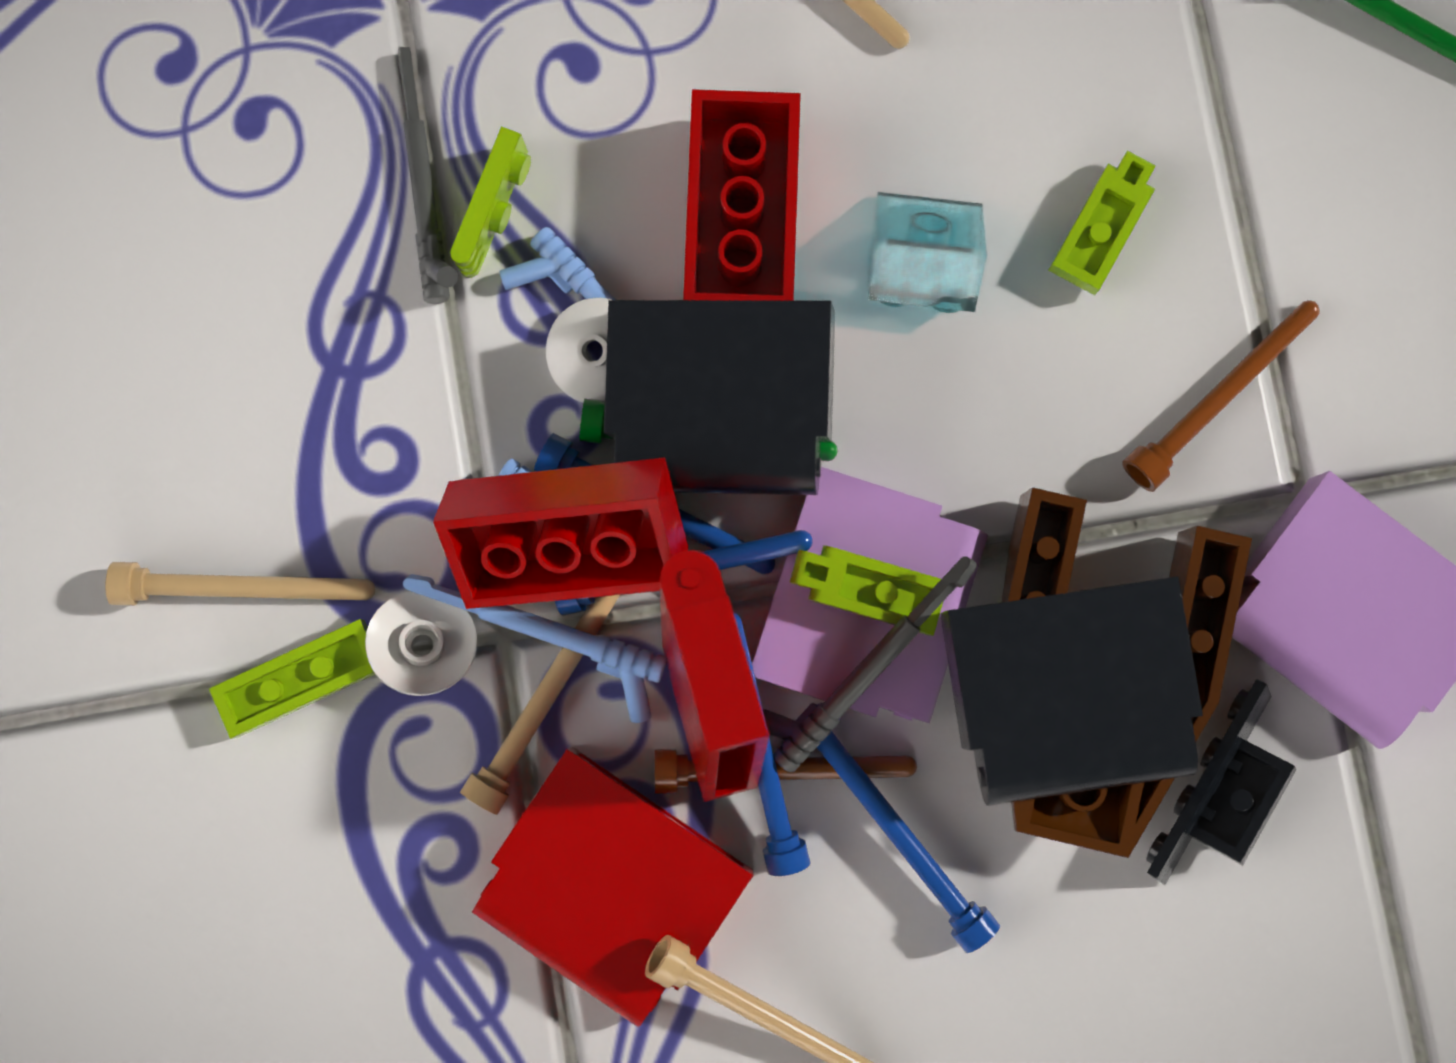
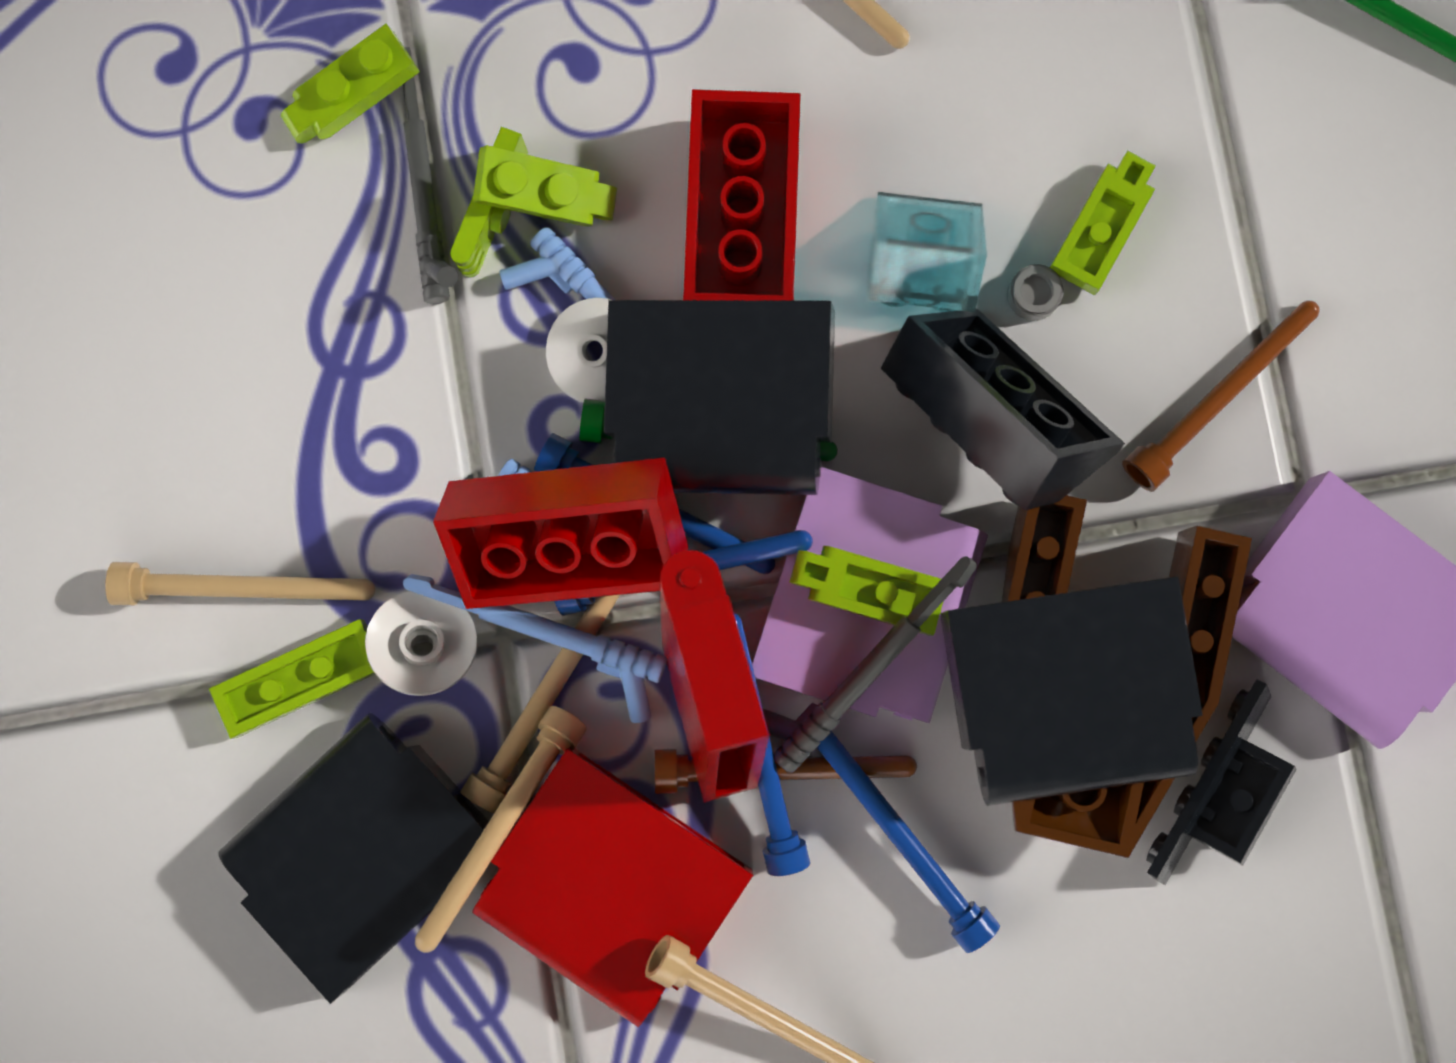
(349, 86): none -> lime hinge
(353, 854): none -> black piece
(541, 187): none -> lime hinge
(557, 733): none -> tan piece
(999, 406): none -> black slope
(1035, 292): none -> light grey tile

